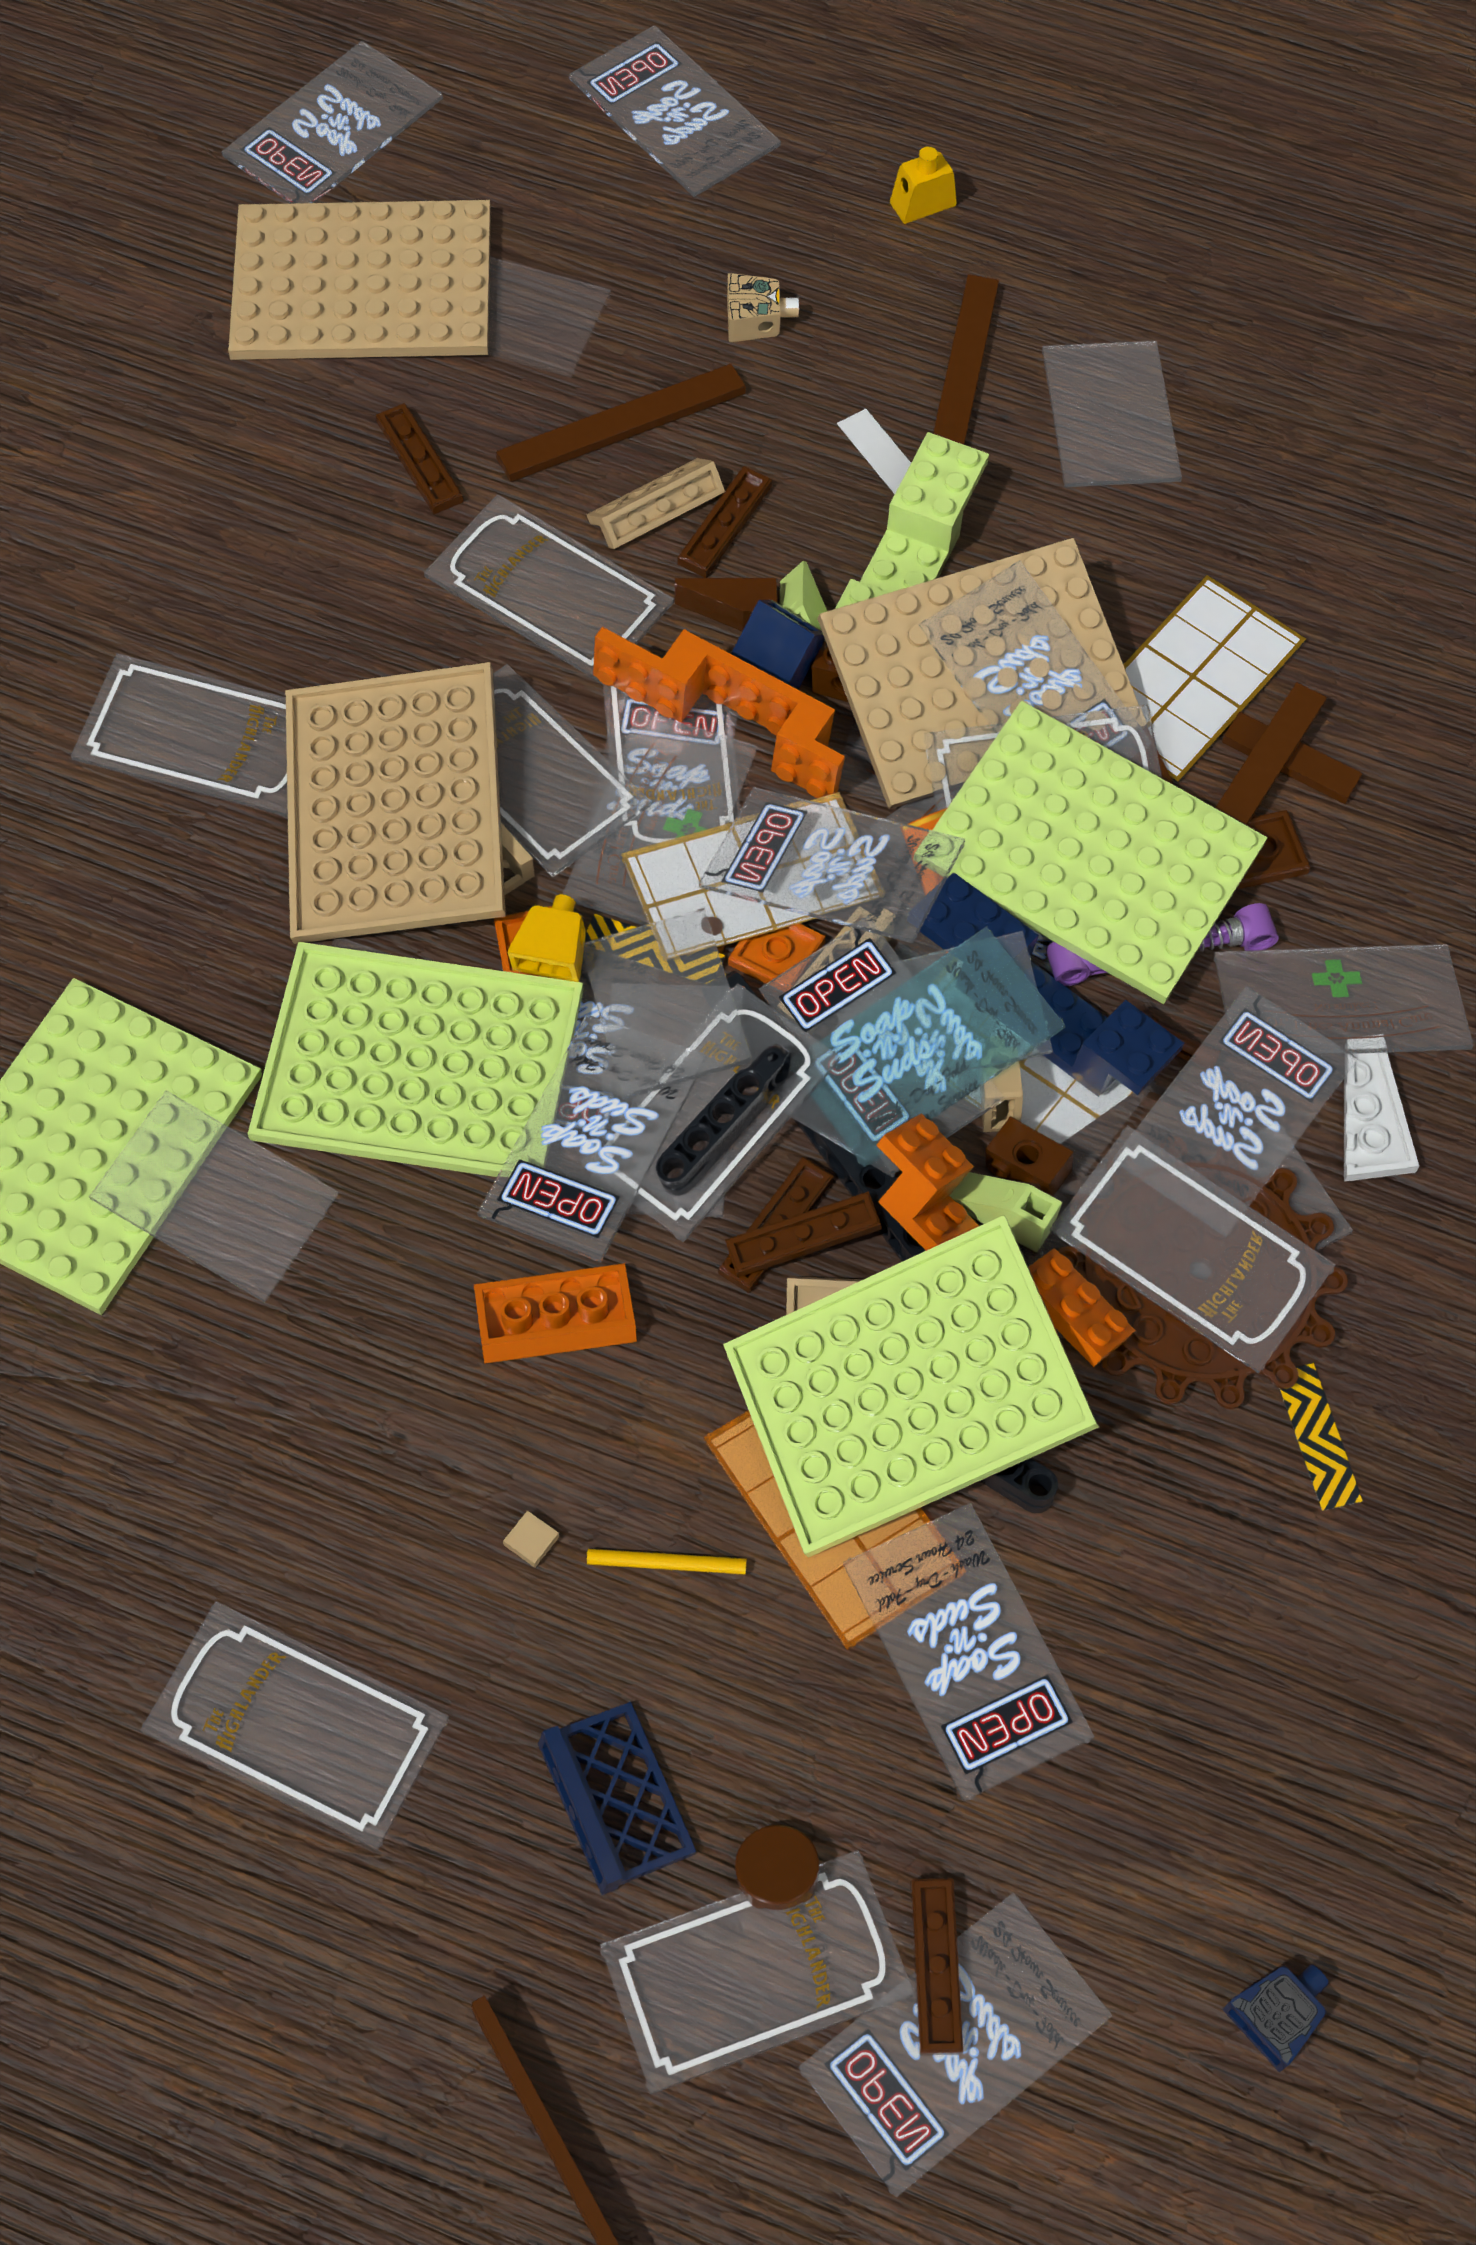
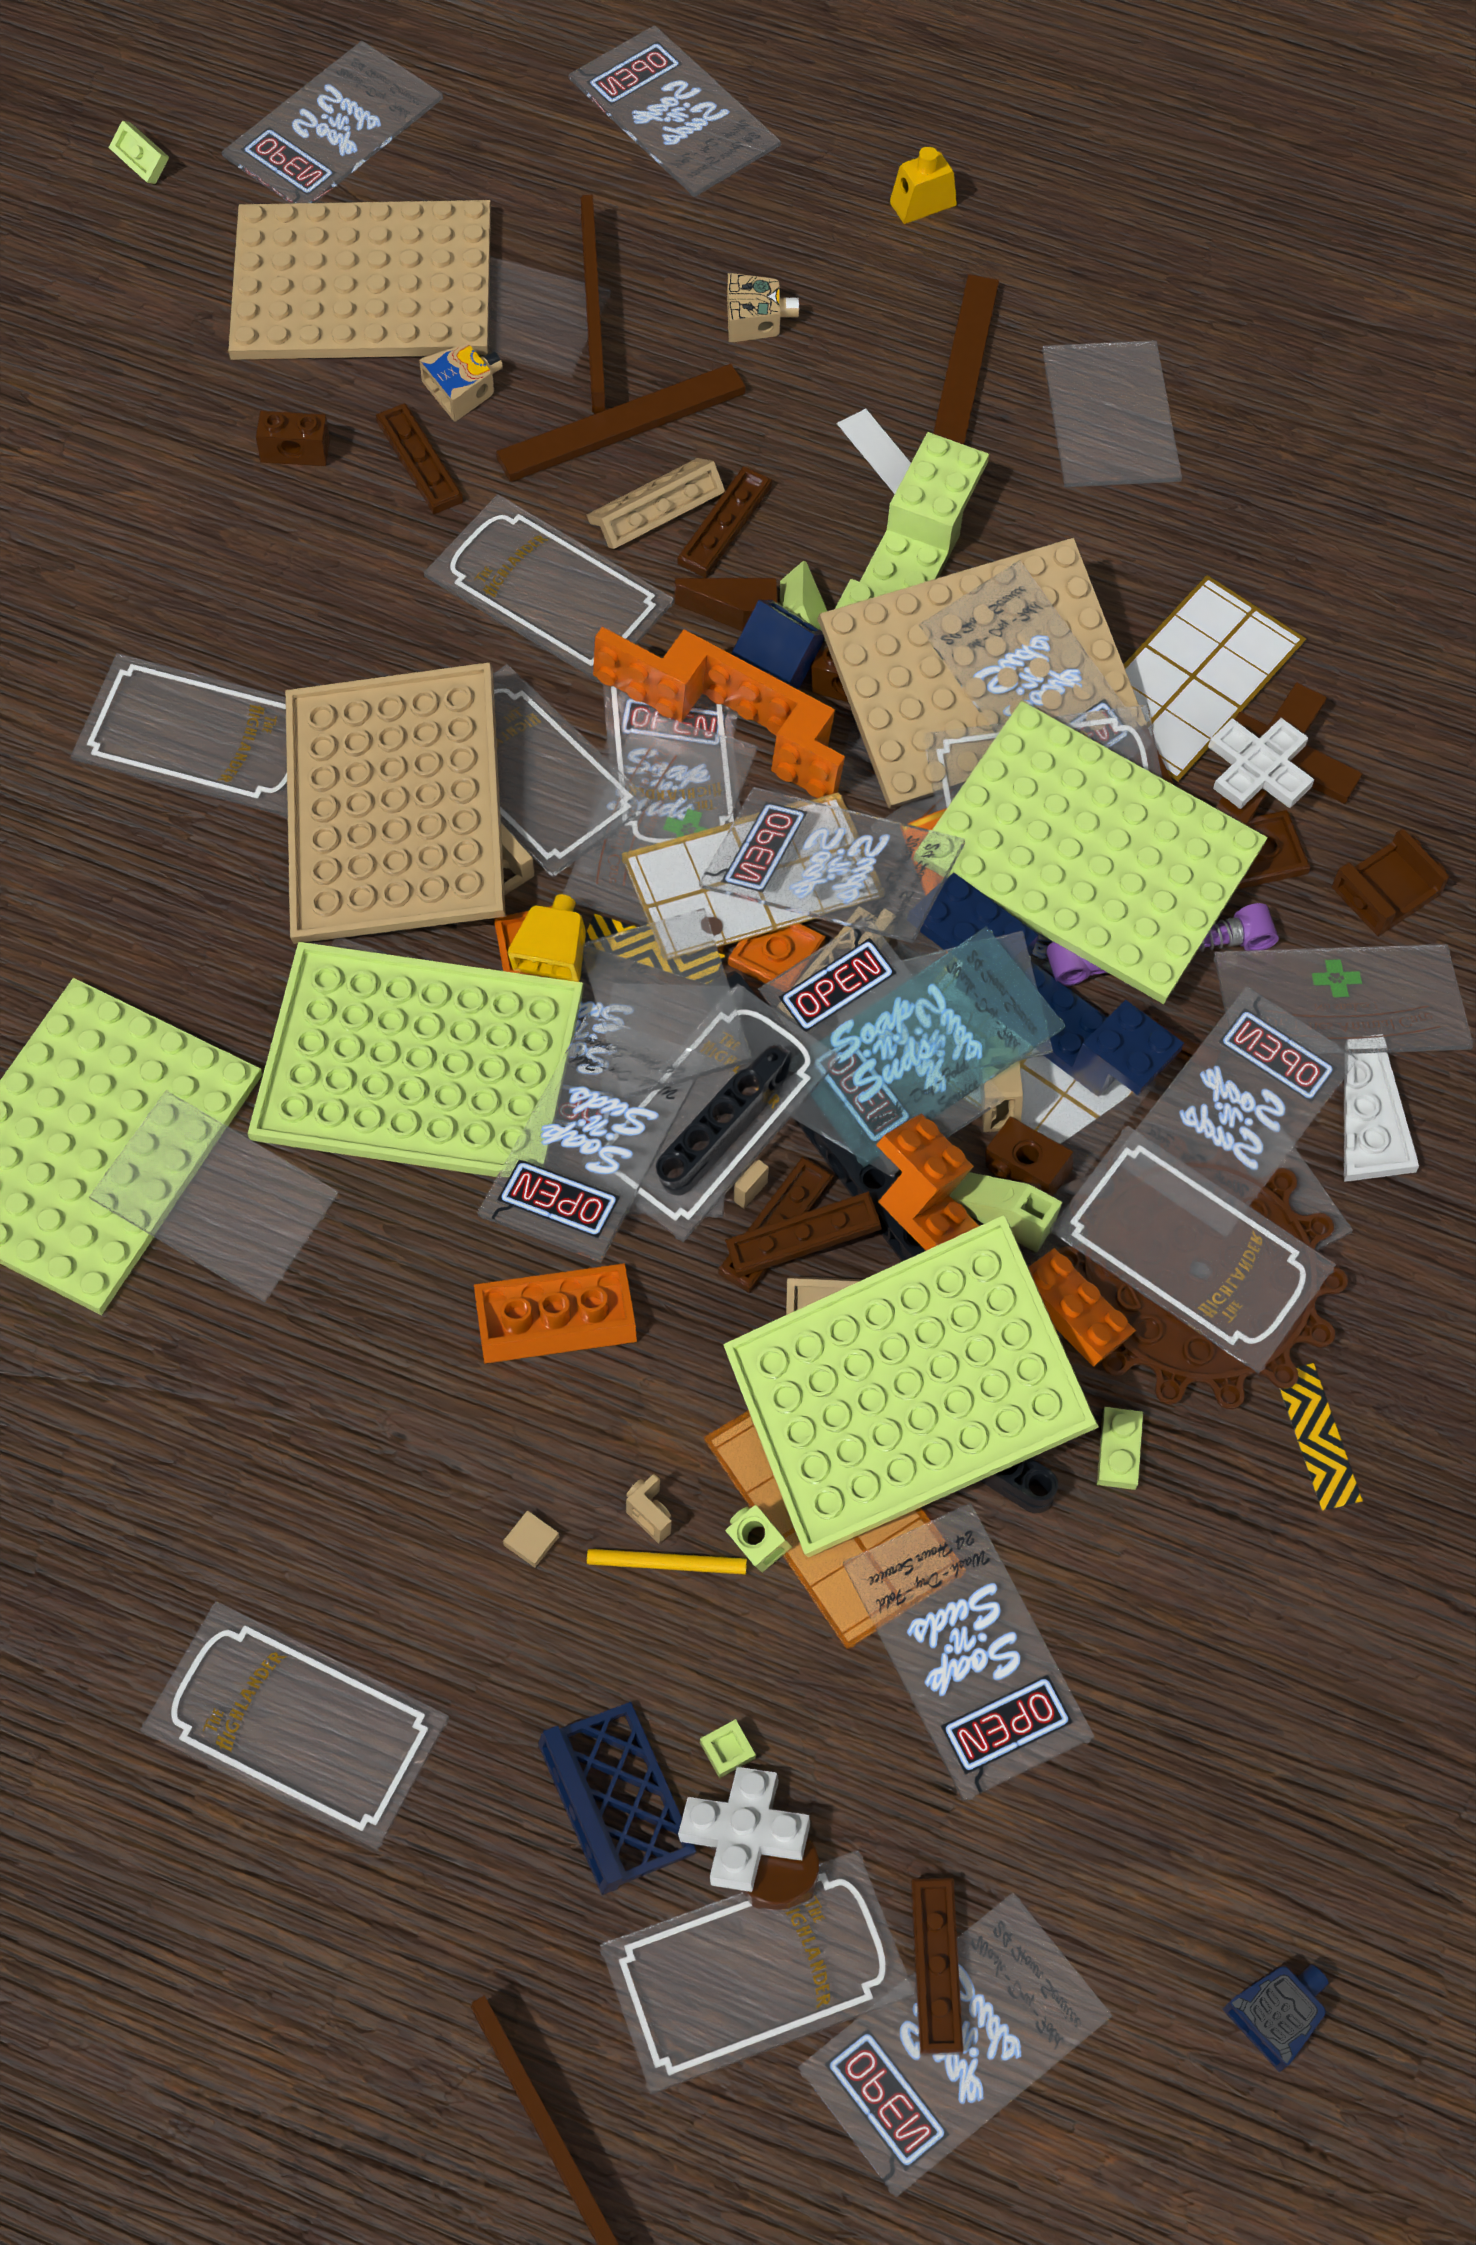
(138, 152): none -> yellowish green plate
(293, 438): none -> reddish brown brick
(460, 378): none -> tan torso
(592, 304): none -> reddish brown tile
(649, 1515): none -> tan bracket
(727, 1748): none -> yellowish green plate
(744, 1829): none -> white plate
(750, 1183): none -> tan tile
(769, 1549): none -> yellowish green brick
(1120, 1448): none -> yellowish green plate
(1260, 763): none -> white plate
(1391, 883): none -> reddish brown panel

